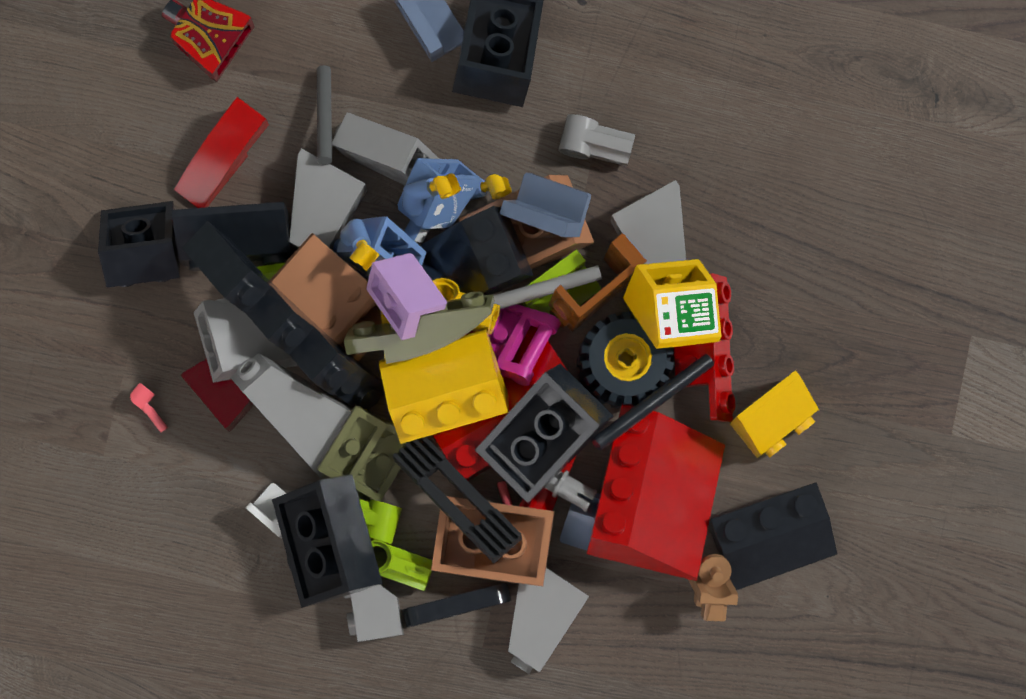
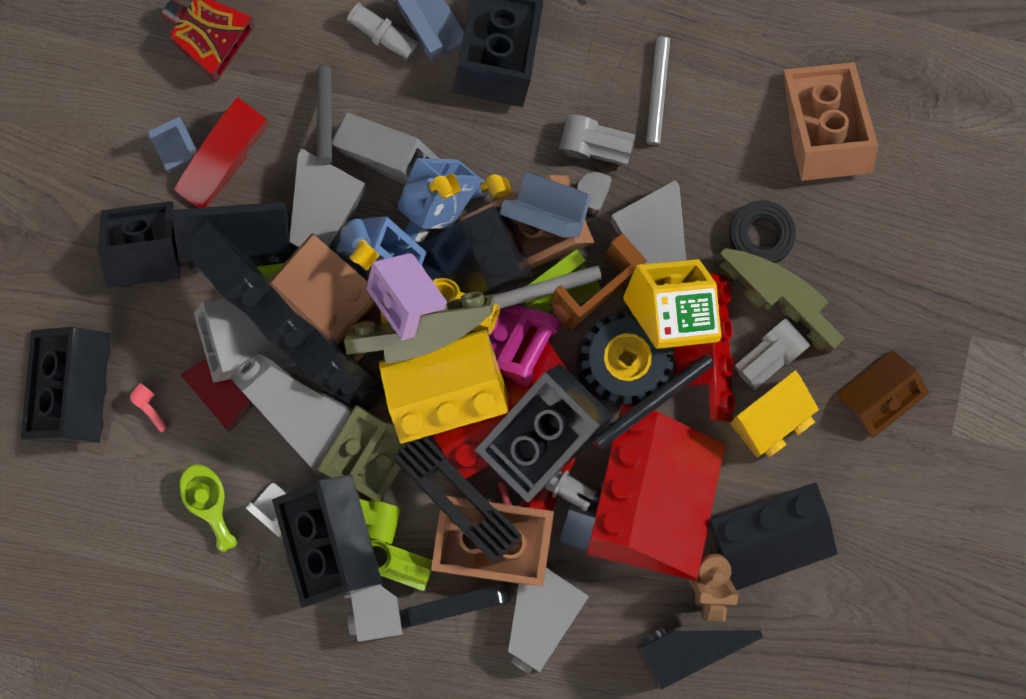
(65, 385): none -> black slope
(173, 144): none -> sand blue panel
(204, 497): none -> lime piece
(382, 31): none -> light grey pin
(598, 186): none -> light grey brick
(658, 90): none -> light grey bar
(682, 653): none -> black slope
(763, 211): none -> black tyre
(771, 283): none -> olive slope
(778, 349): none -> light grey piece
(829, 121): none -> nougat slope
(883, 393): none -> reddish brown panel

